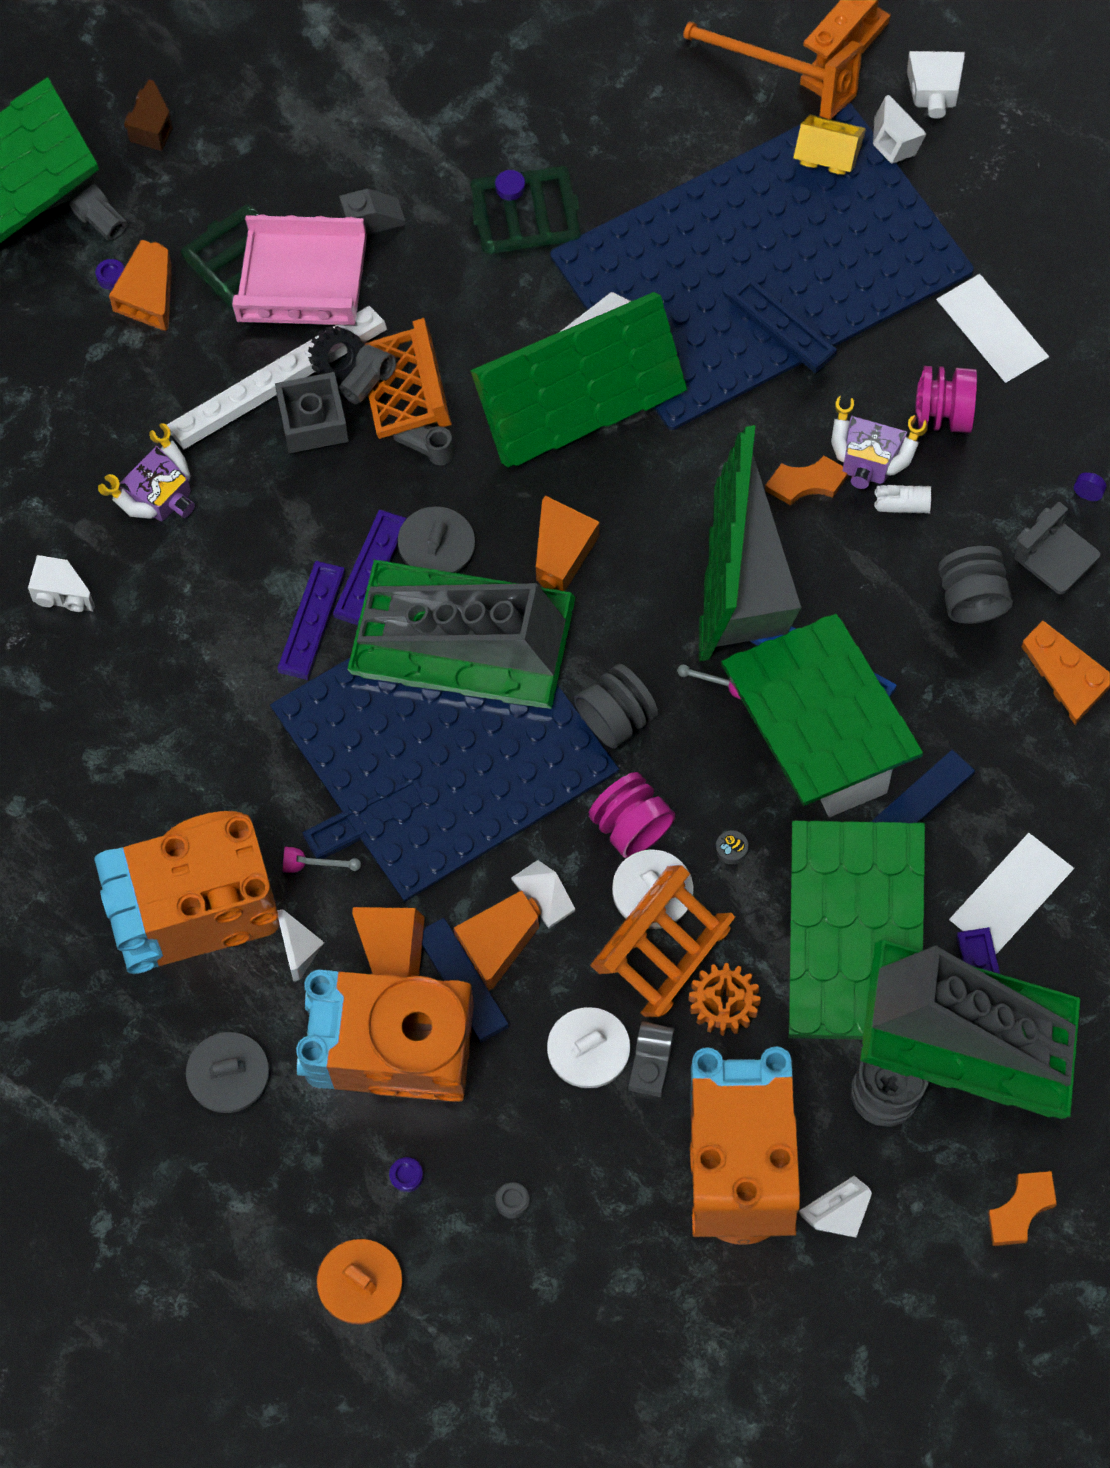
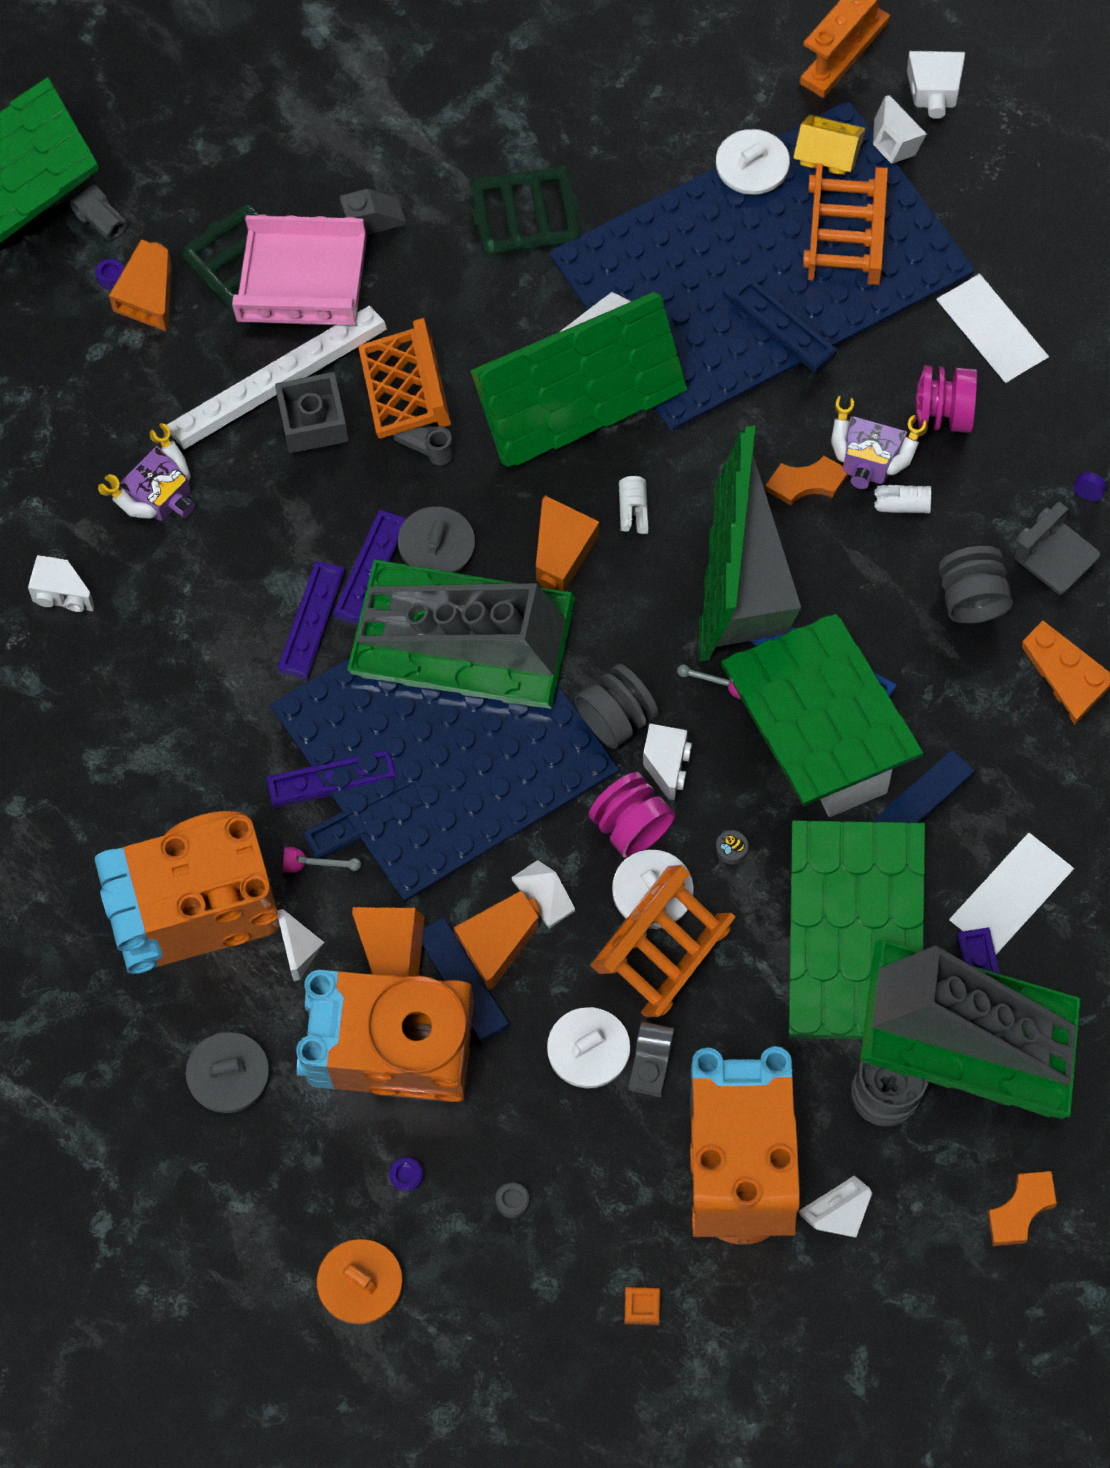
(150, 120): reddish brown slope -> none
(305, 785): none -> dark purple tile
(325, 342): black tyre -> none
(370, 367): dark grey piece -> none
(510, 185): dark purple tile -> none
(633, 503): none -> white hinge
(642, 1306): none -> orange tile
(664, 757): none -> white slope
(710, 998): orange gear -> none
(752, 161): none -> white shield
(838, 76): orange tile -> none
(870, 238): none -> orange fence

